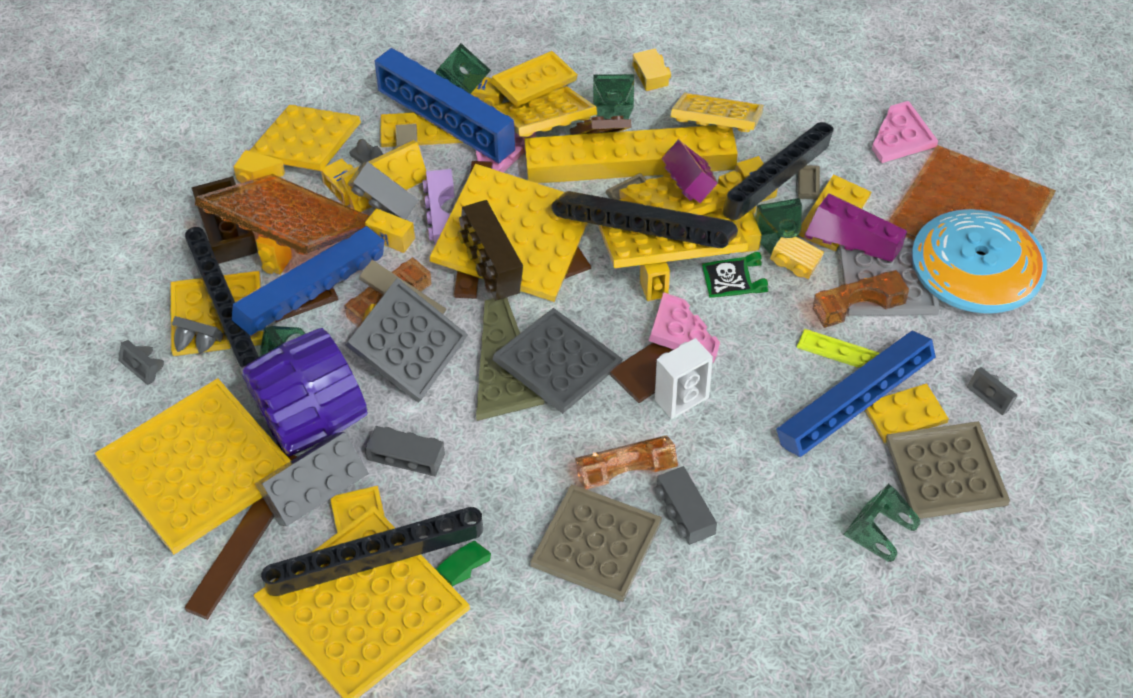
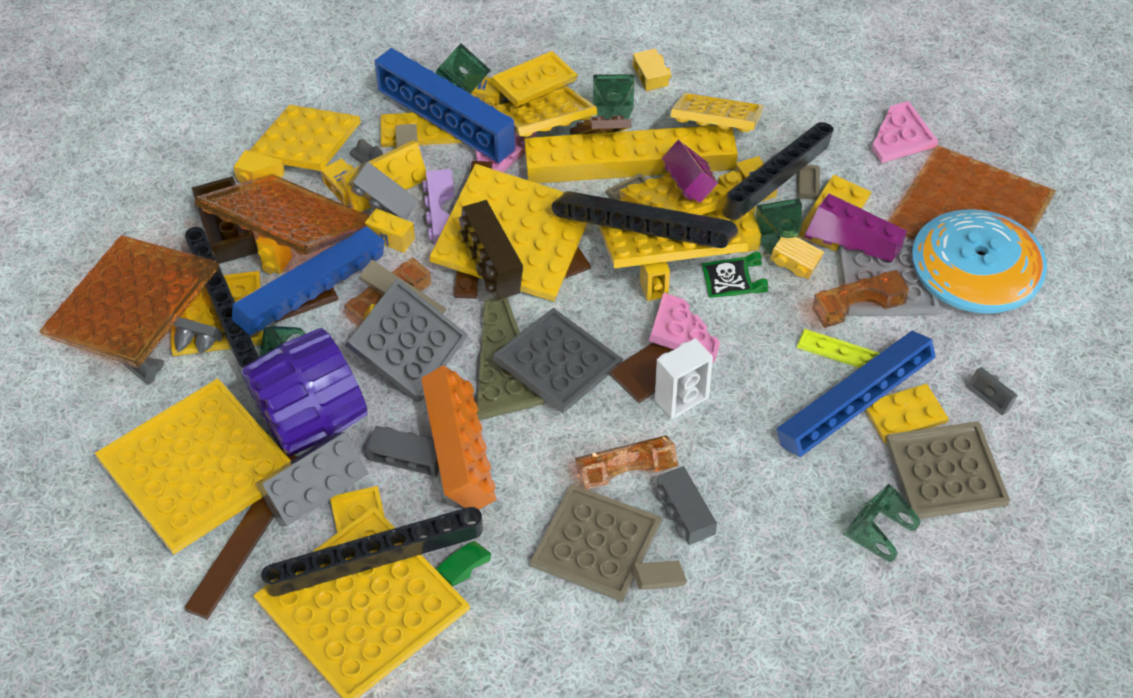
(129, 300): none -> clear orange plate
(458, 439): none -> orange brick
(659, 575): none -> dark tan tile

